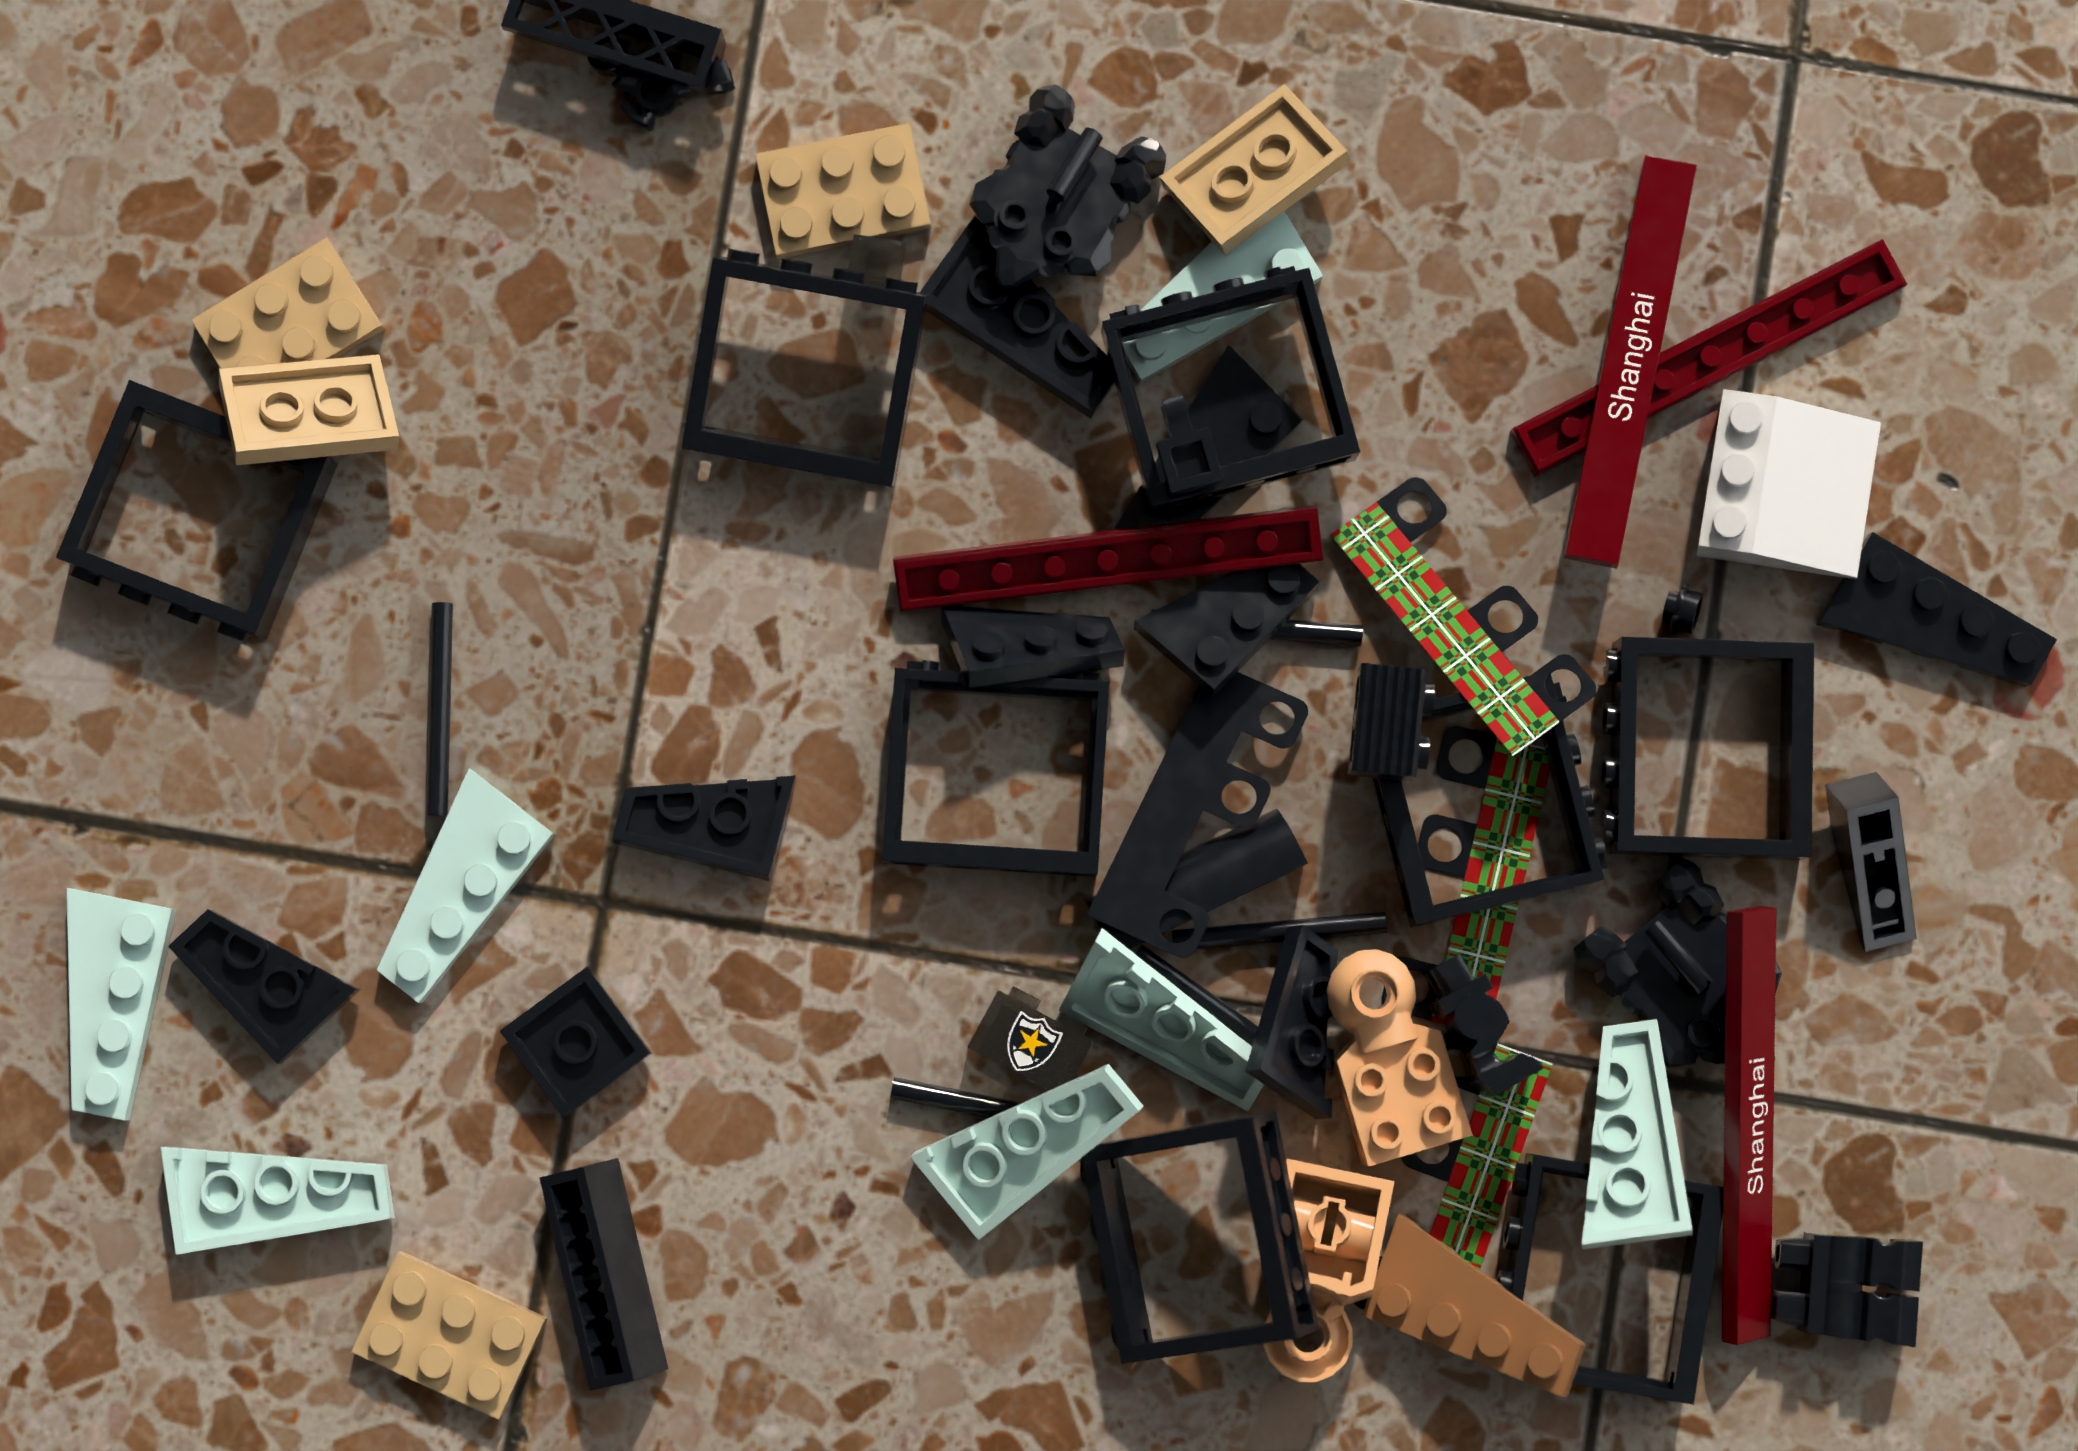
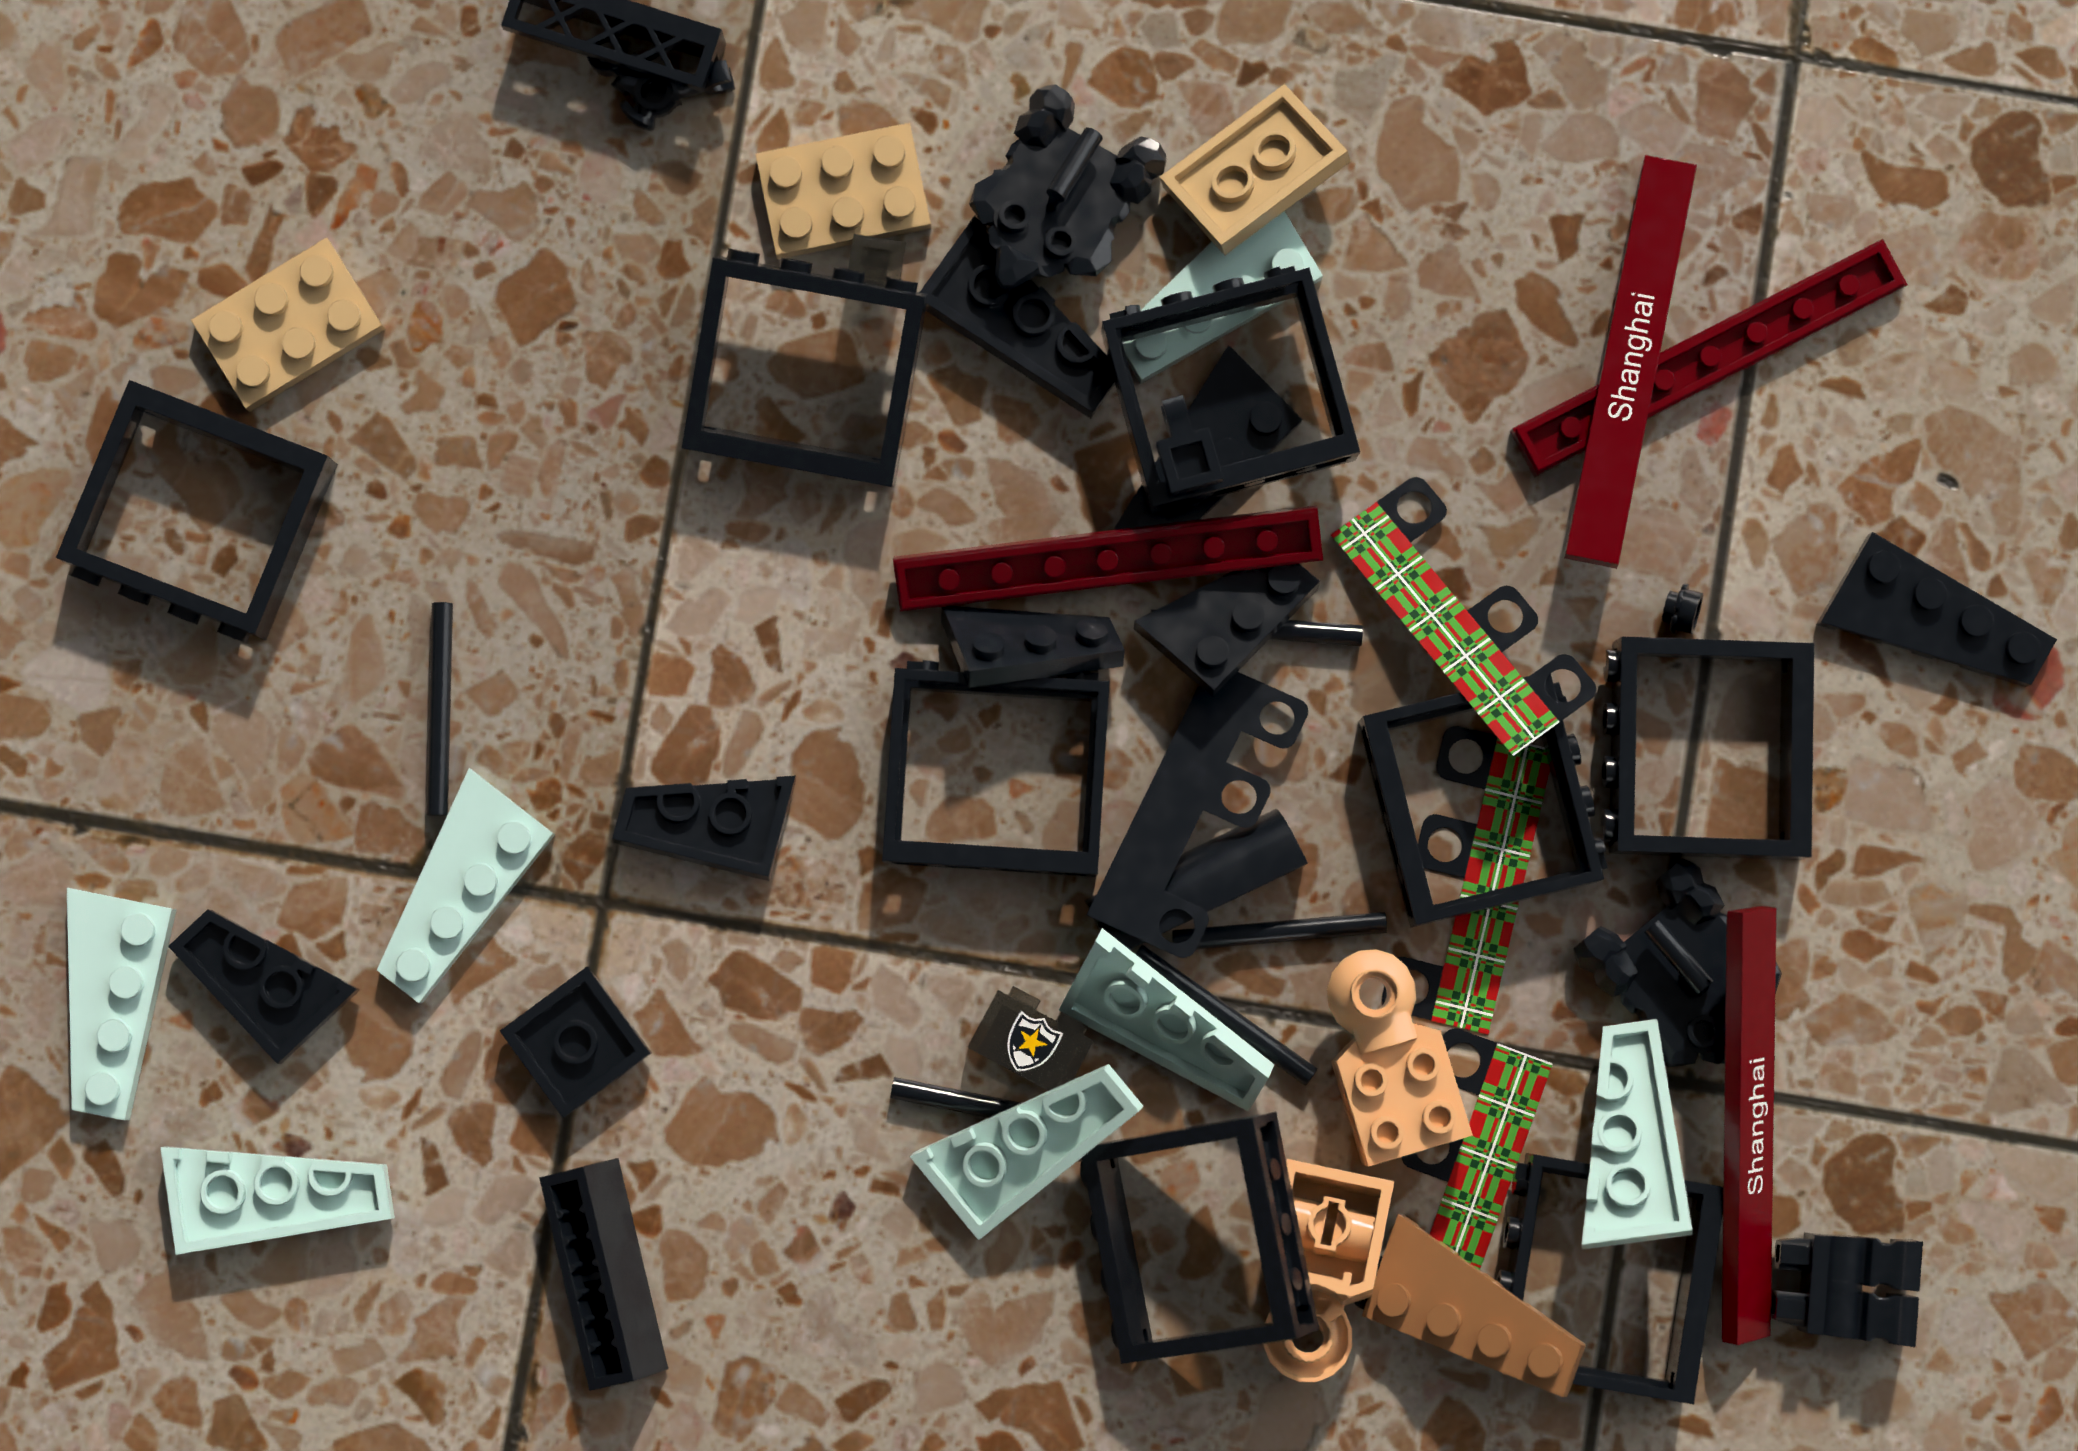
(308, 409): tan plate -> none
(449, 1335): tan plate -> none
(1292, 1031): black wing -> none
(1389, 722): black brick -> none
(1479, 1023): black hips -> none
(1788, 485): white slope -> none
(1872, 858): black slope -> none

